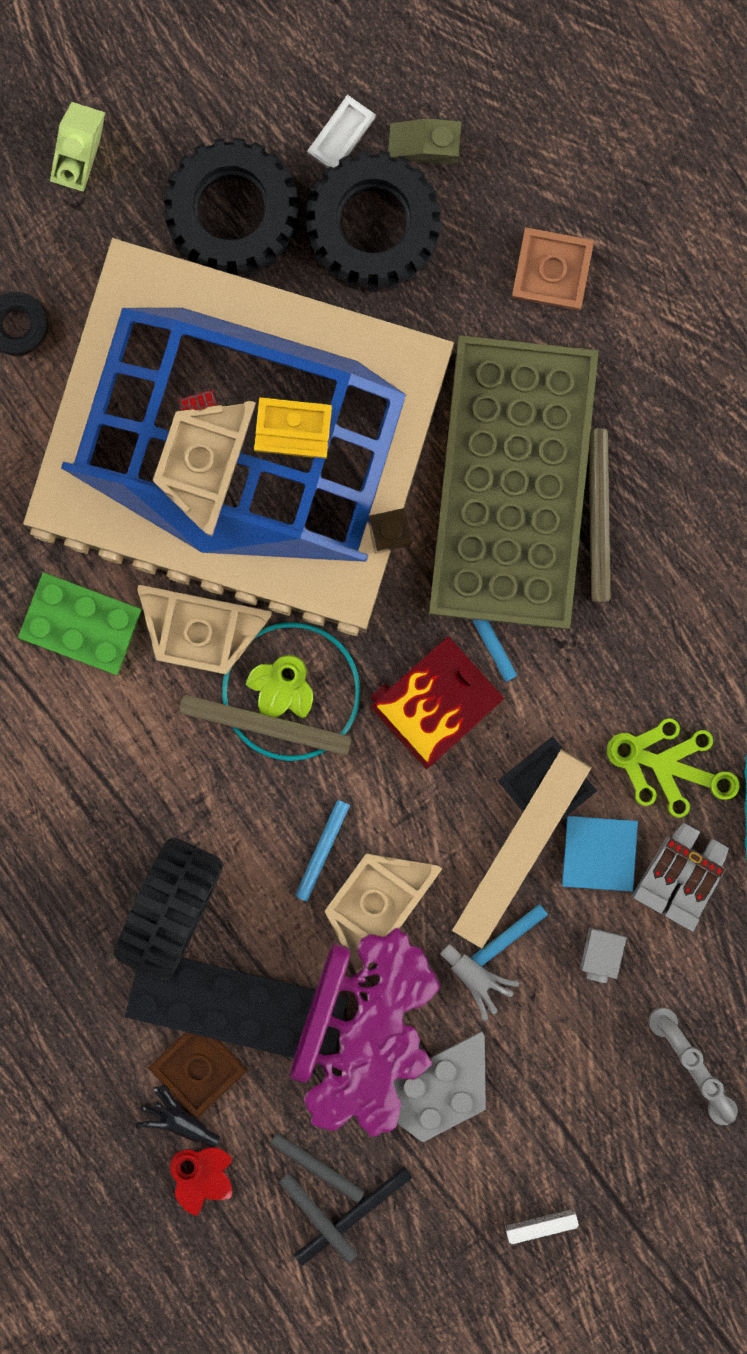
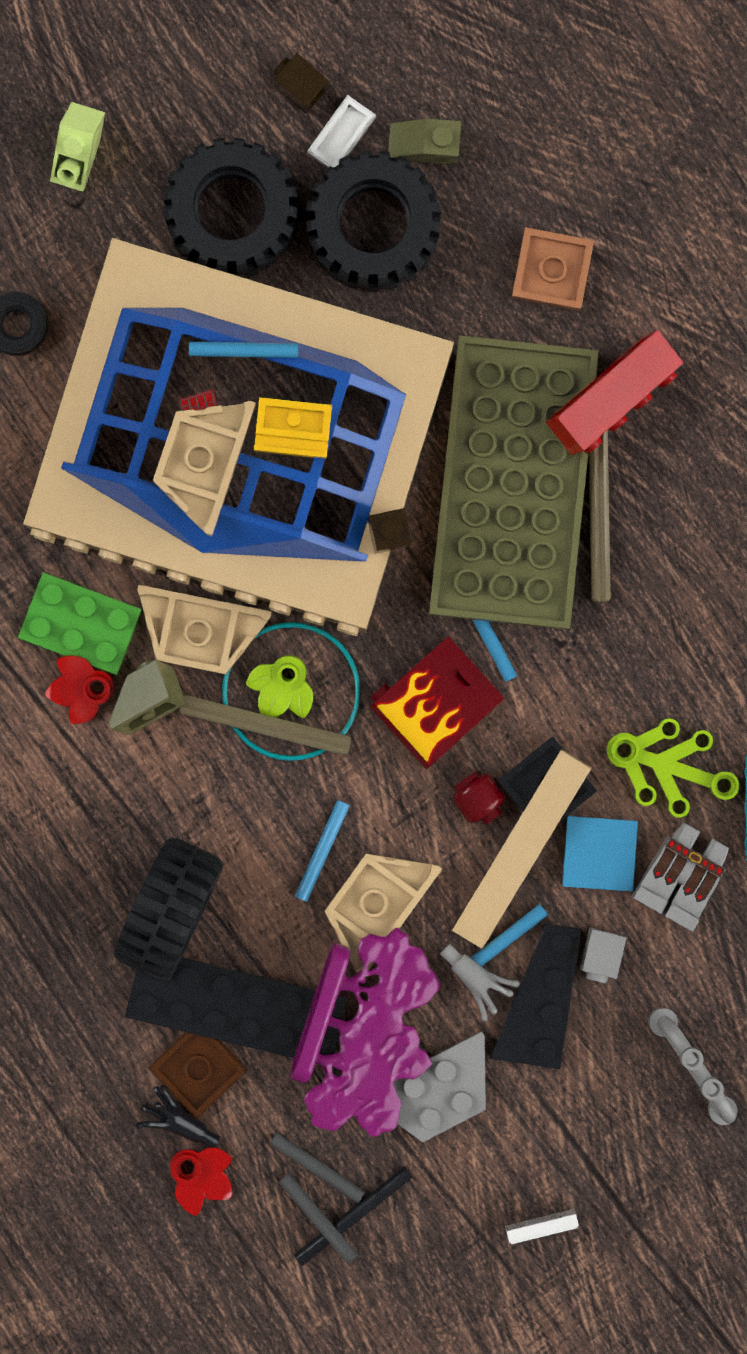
(75, 689): none -> red plate
(146, 697): none -> olive slope
(243, 349): none -> dark azure bar
(300, 82): none -> dark brown brick
(478, 798): none -> dark red head
(541, 1006): none -> black wing
(615, 393): none -> brick

